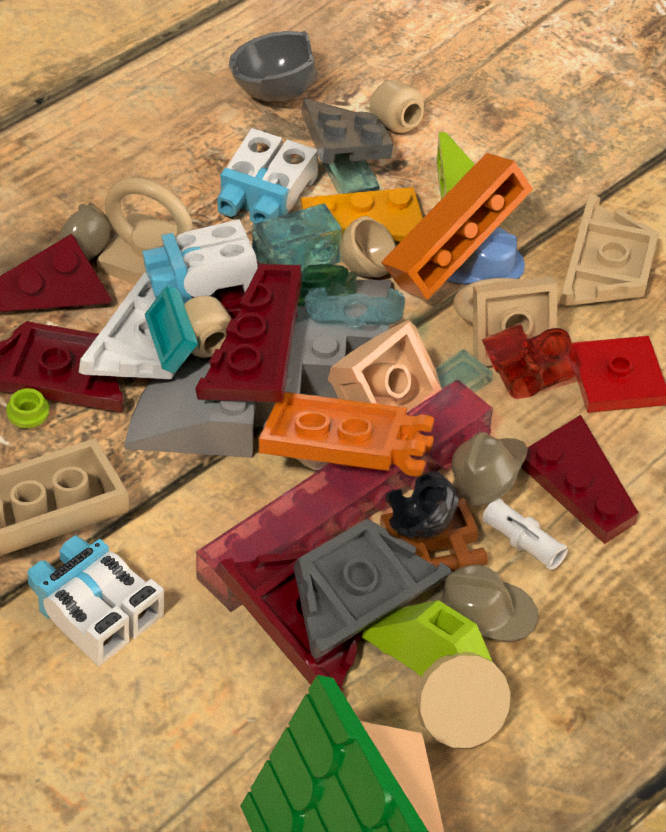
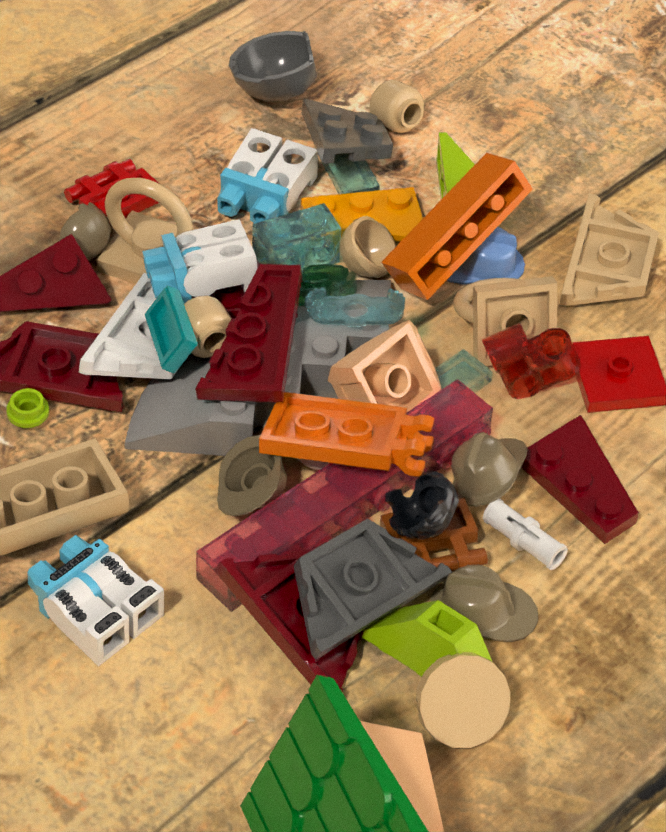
(96, 187): none -> red plate
(249, 478): none -> dark tan piece

